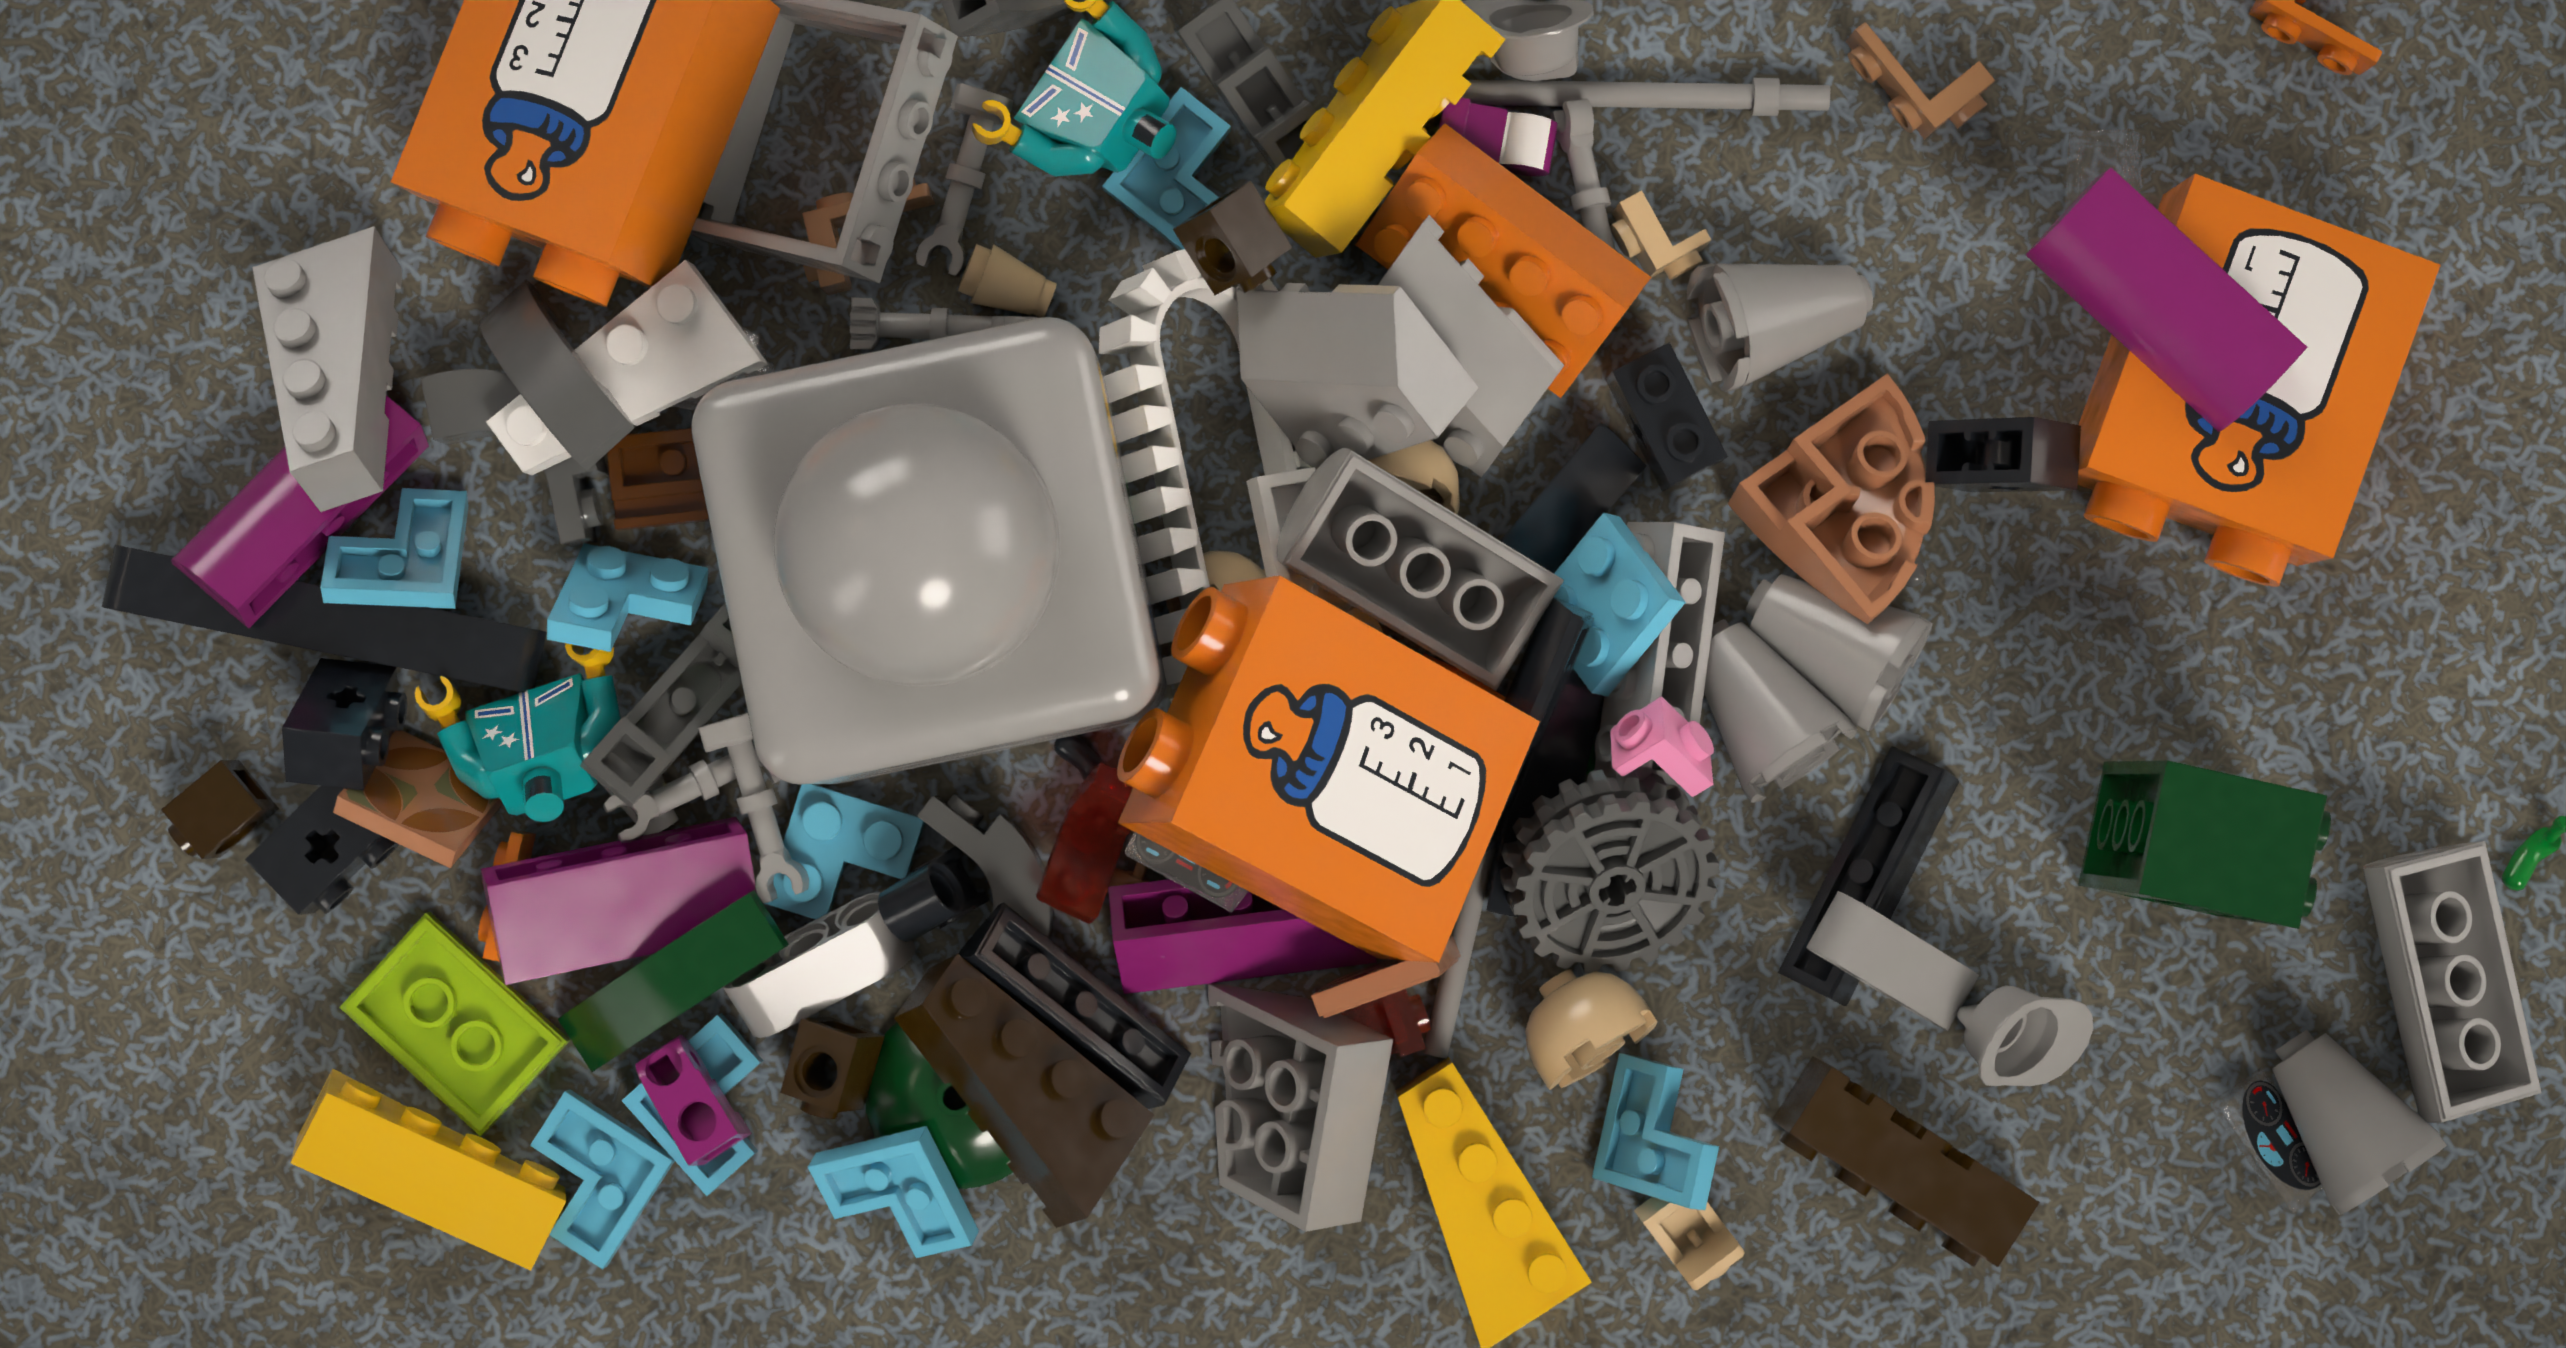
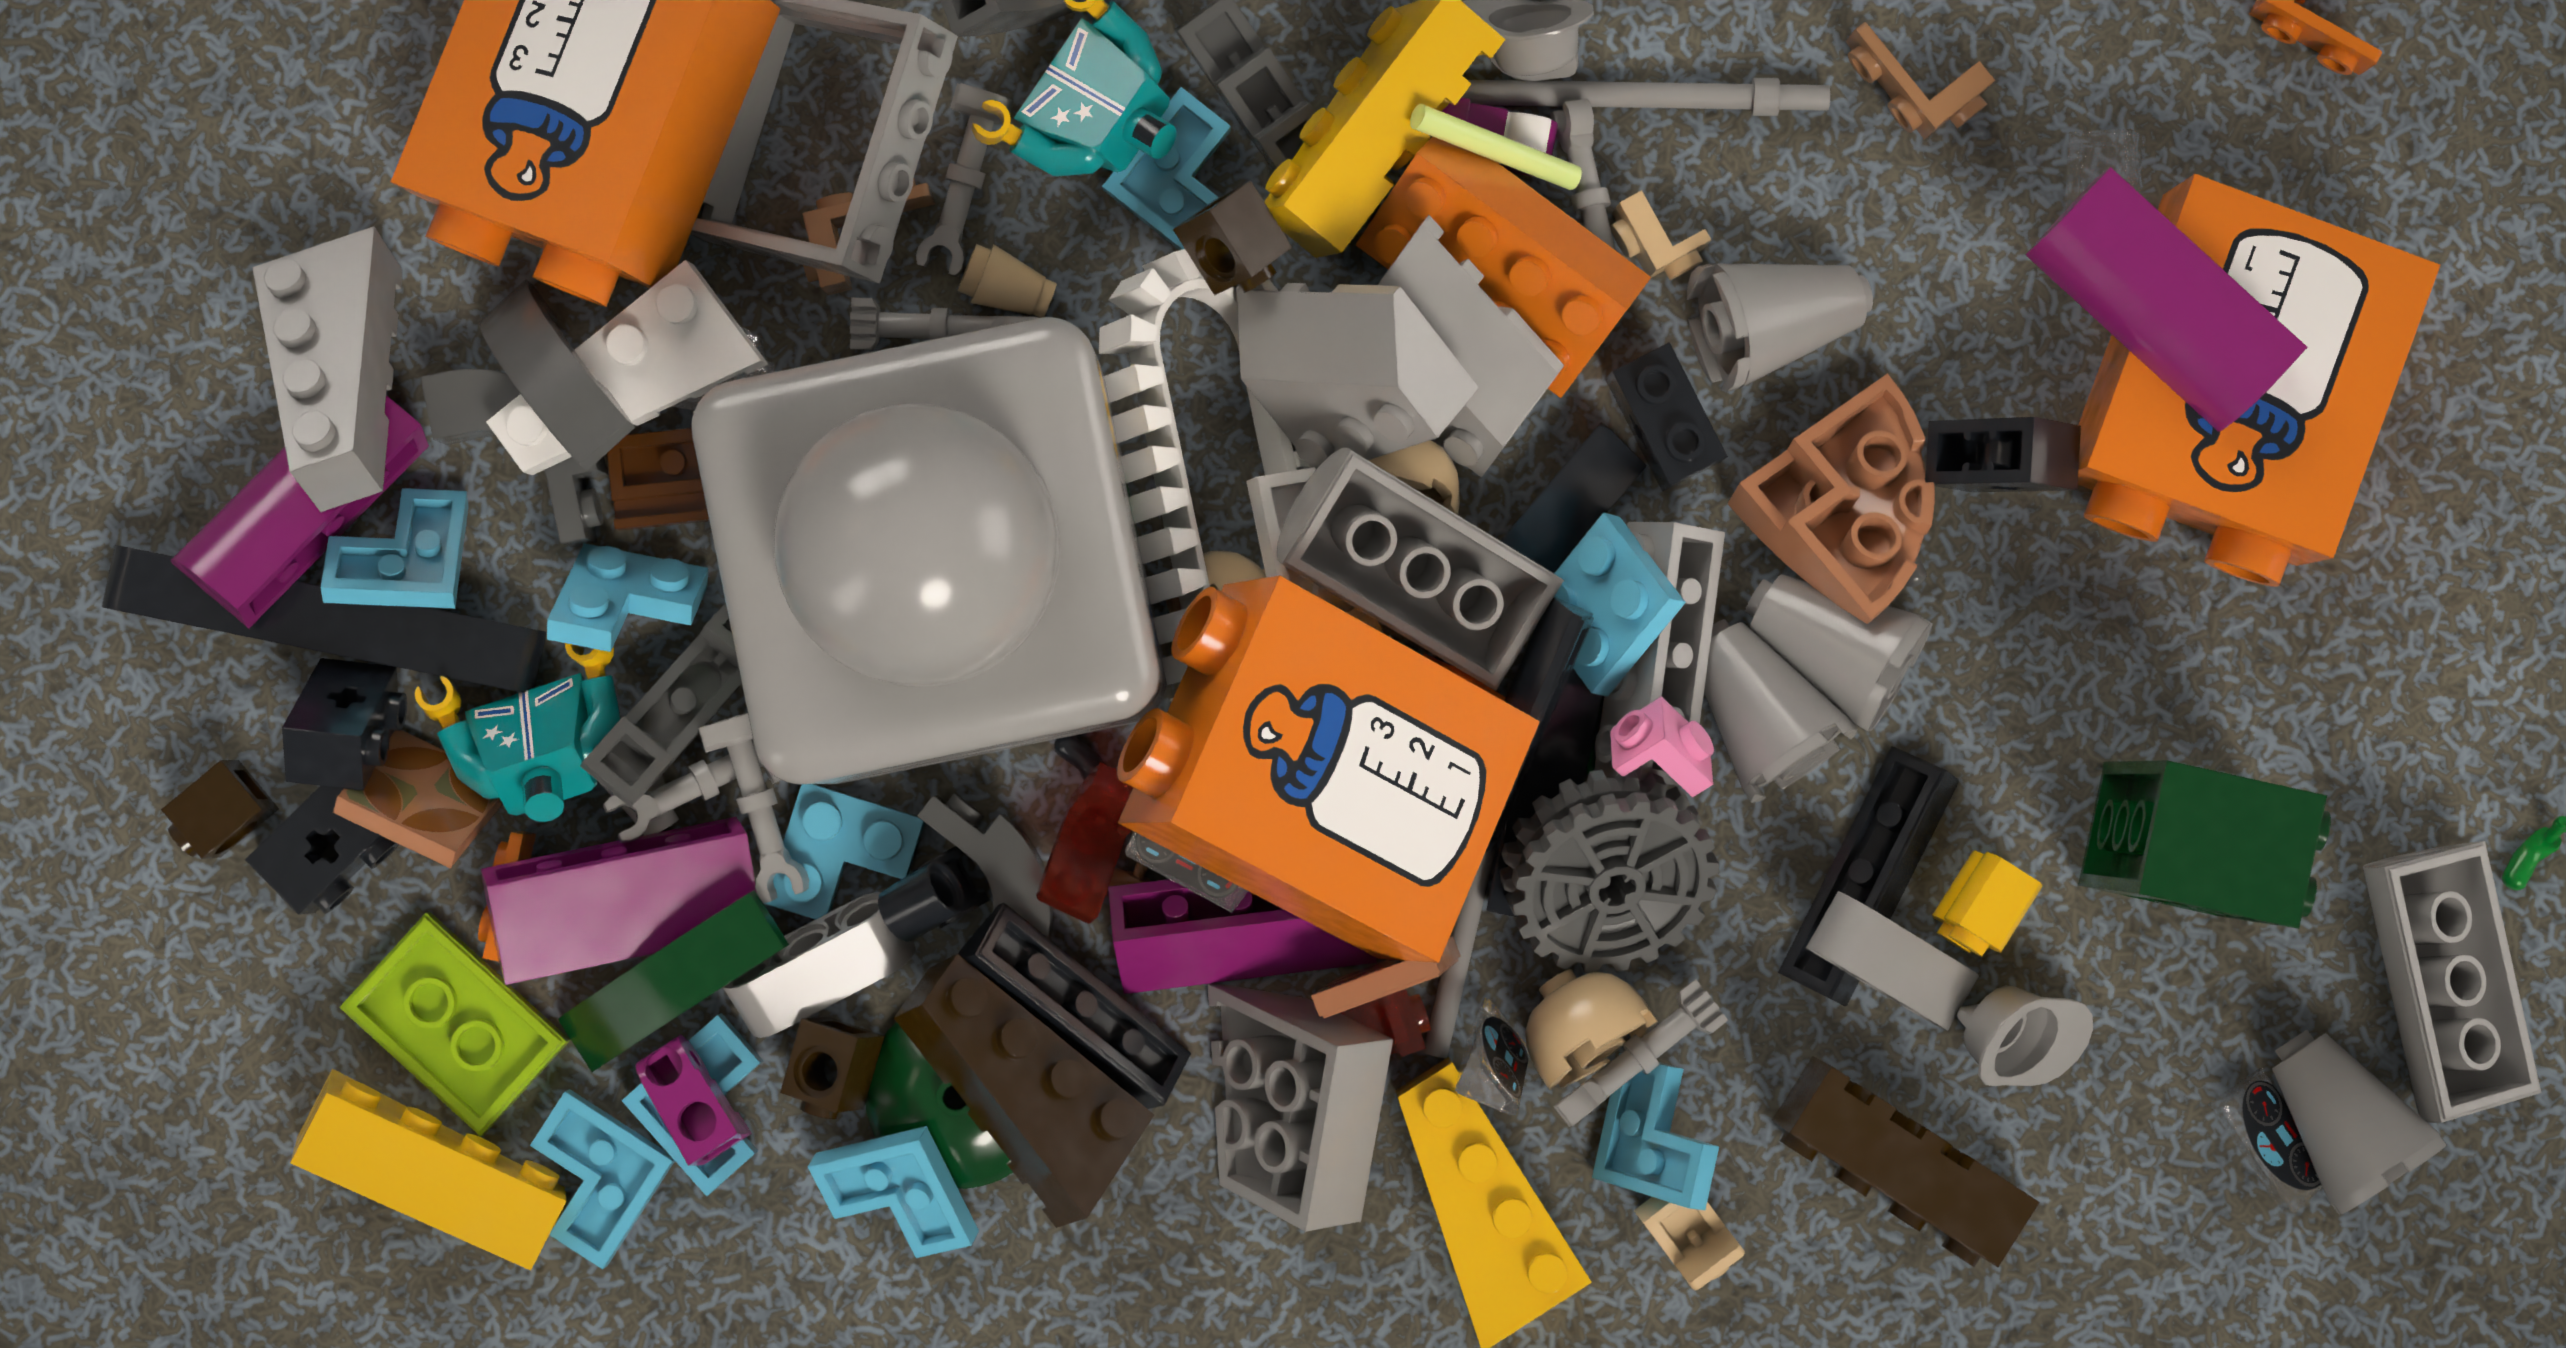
(1493, 1061): none -> slope
(1495, 147): none -> yellowish green bar
(1641, 1054): none -> light grey piece
(1985, 903): none -> yellow brick

